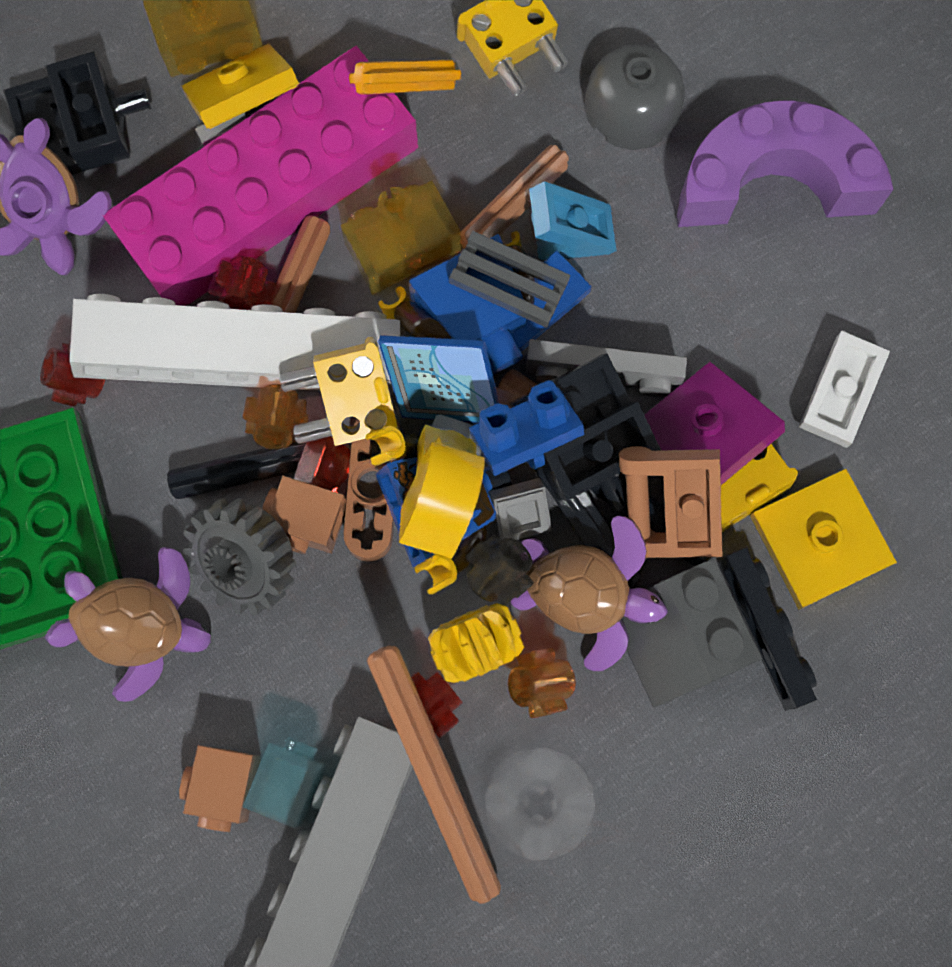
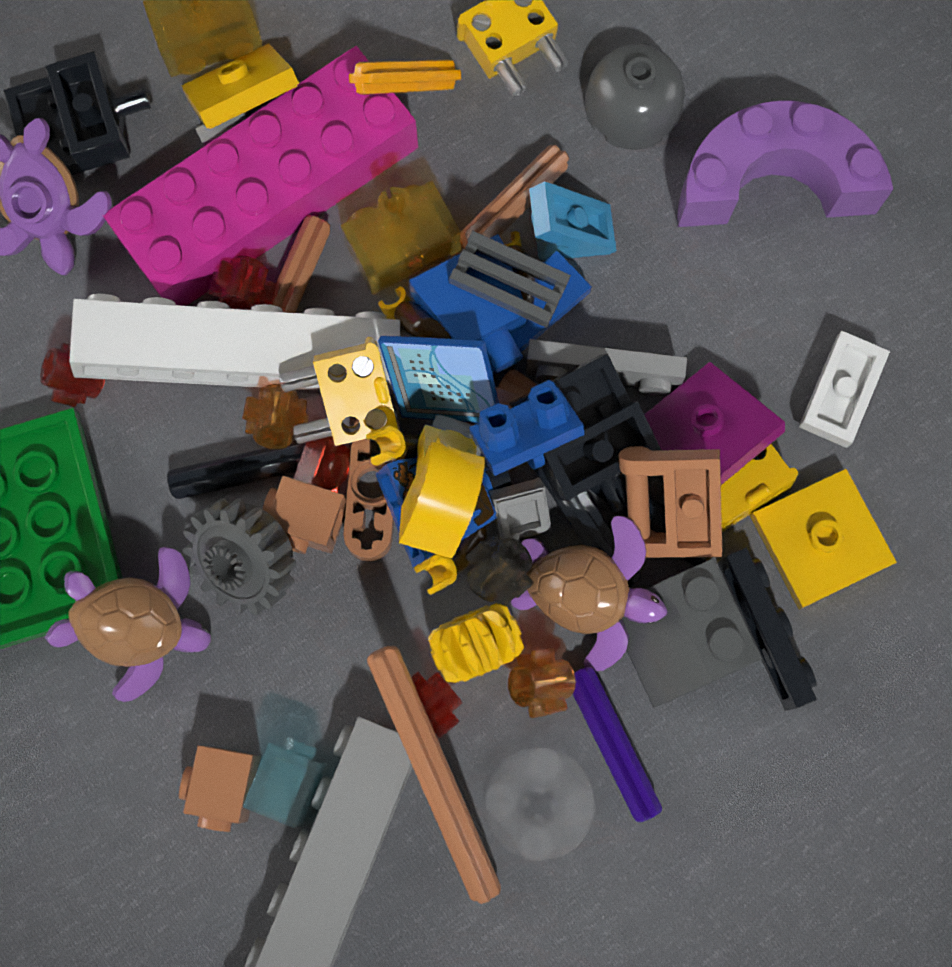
(615, 746): none -> dark purple axle

